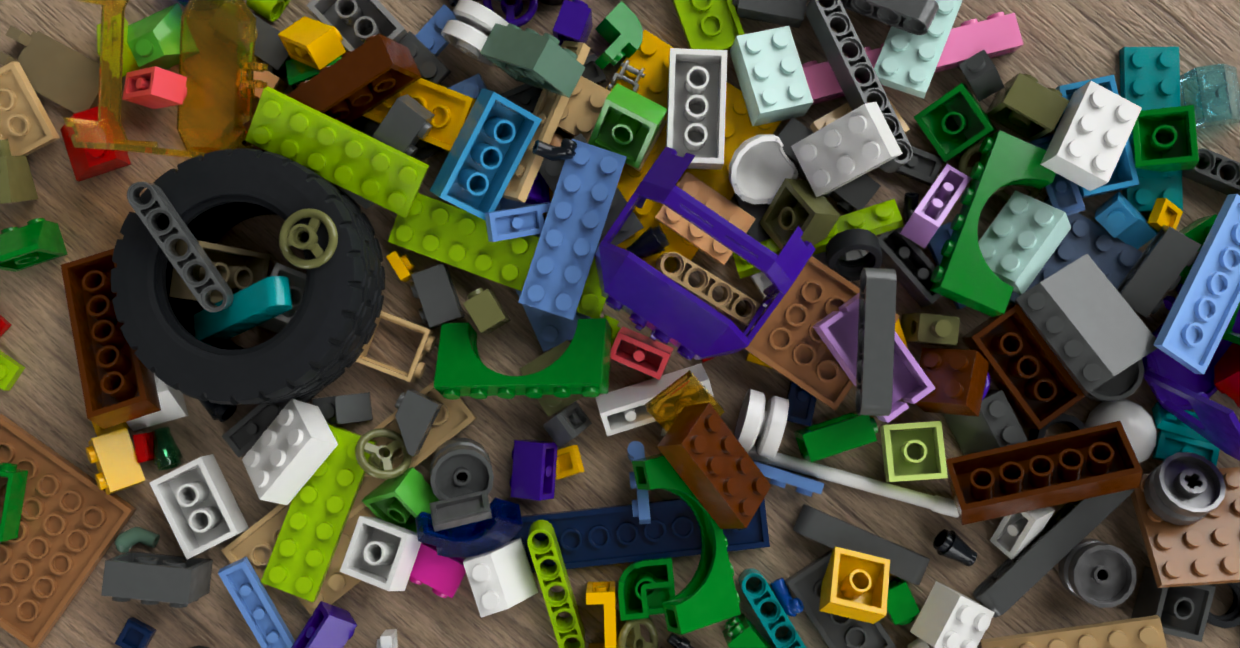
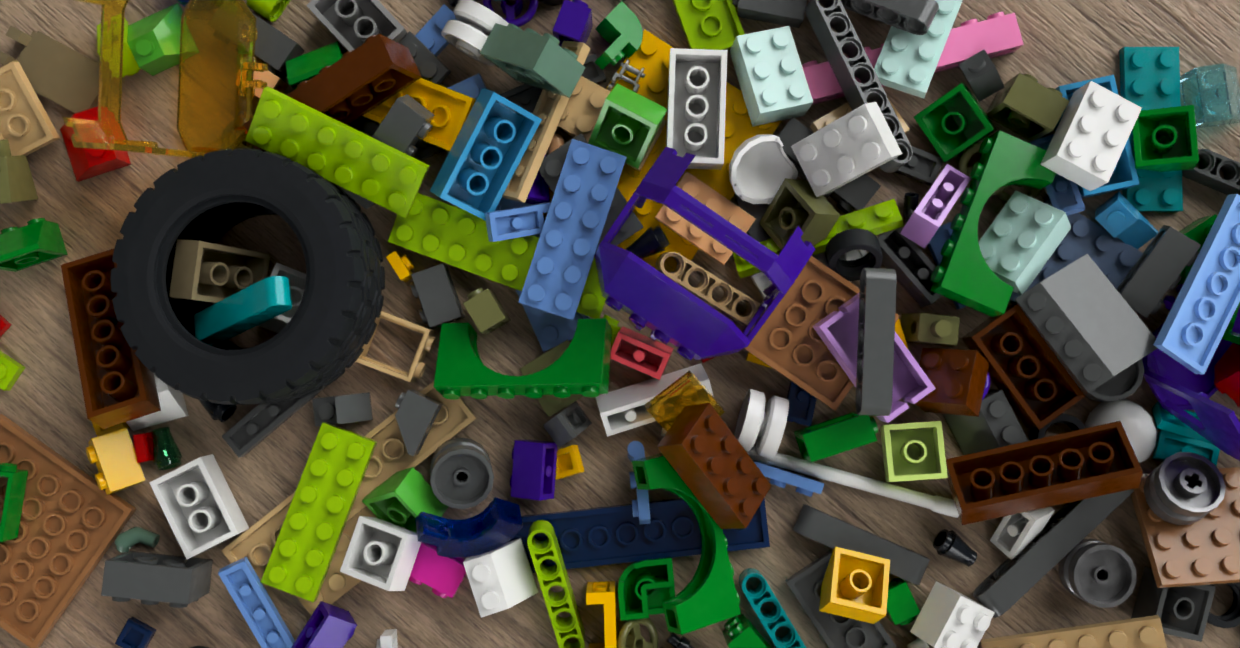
(155, 88): coral brick -> none
(167, 240): dark grey beam -> none
(289, 452): white brick -> none
(294, 236): olive piece -> none
(312, 42): yellow brick -> none
(381, 466): olive piece -> none
(460, 510): flat silver tile -> none
(553, 153): black arm -> none
(789, 605): blue arm -> none
(1164, 213): yellow plate -> none

